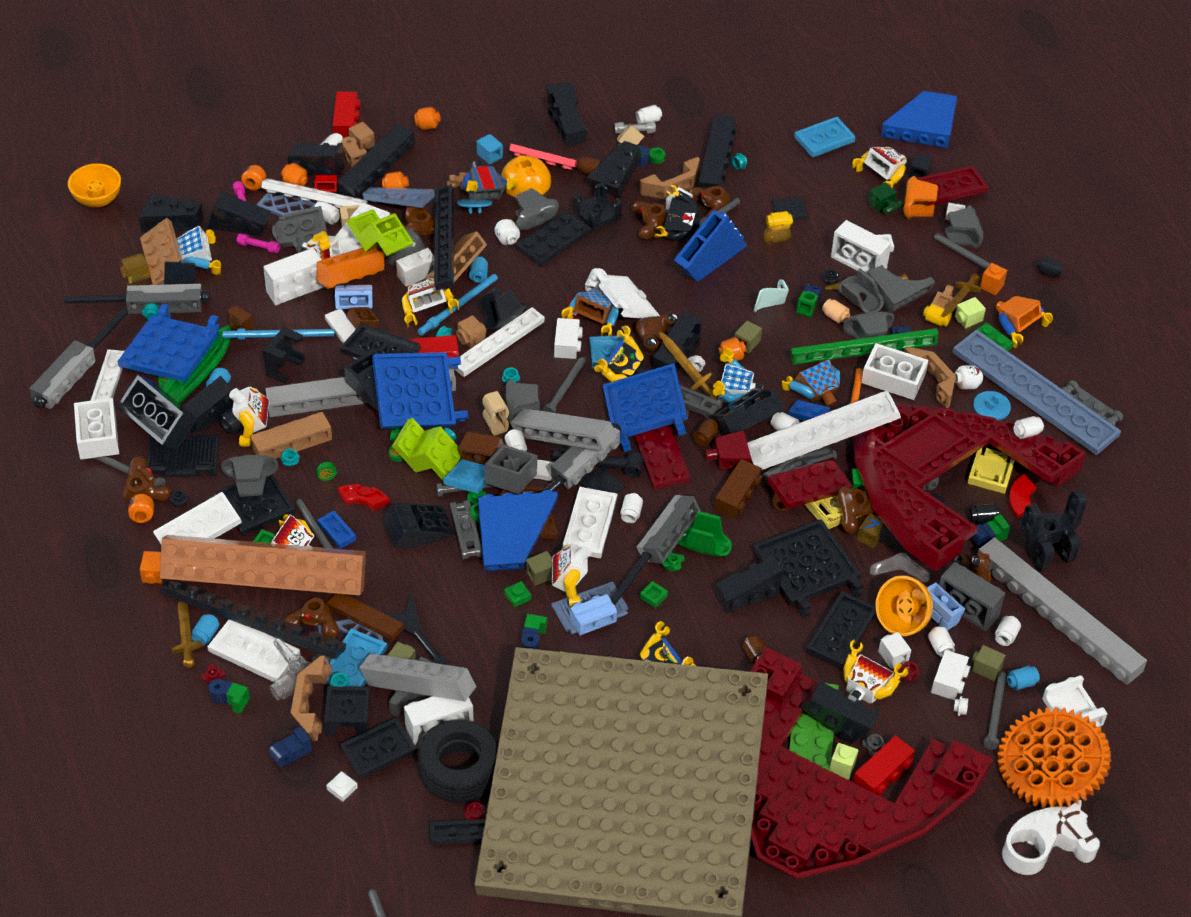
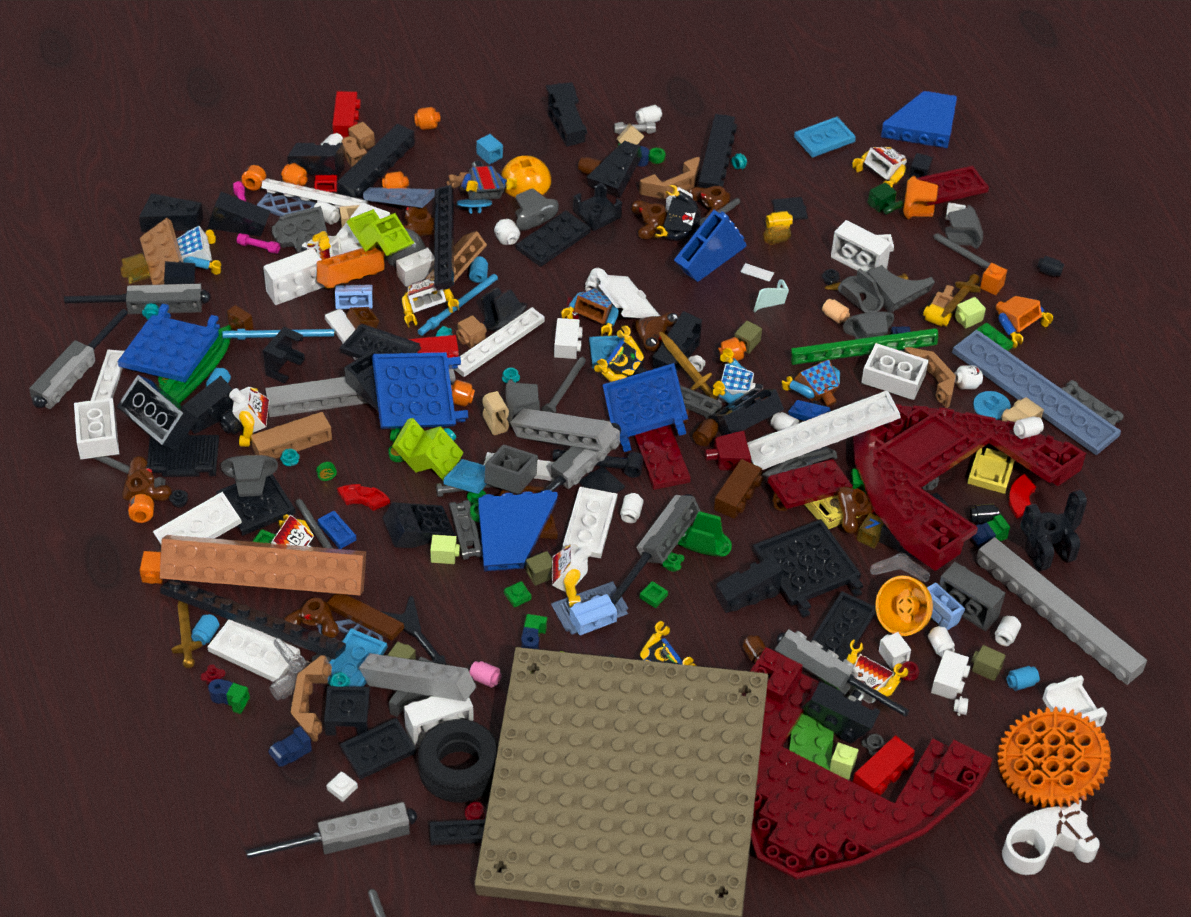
(95, 185): light orange piece -> none
(350, 831): none -> piece
(444, 549): none -> yellowish green brick
(462, 393): none -> orange head
(479, 447): reddish brown brick -> none
(485, 673): none -> bright pink brick
(515, 439): white brick -> none
(550, 158): coral plate -> none
(757, 272): none -> white sticker
(809, 300): green leg -> none
(828, 667): none -> piece
(857, 385): orange bar -> none
(978, 565): reddish brown head -> none
(991, 741): dark grey bar -> none
(1022, 409): none -> tan brick

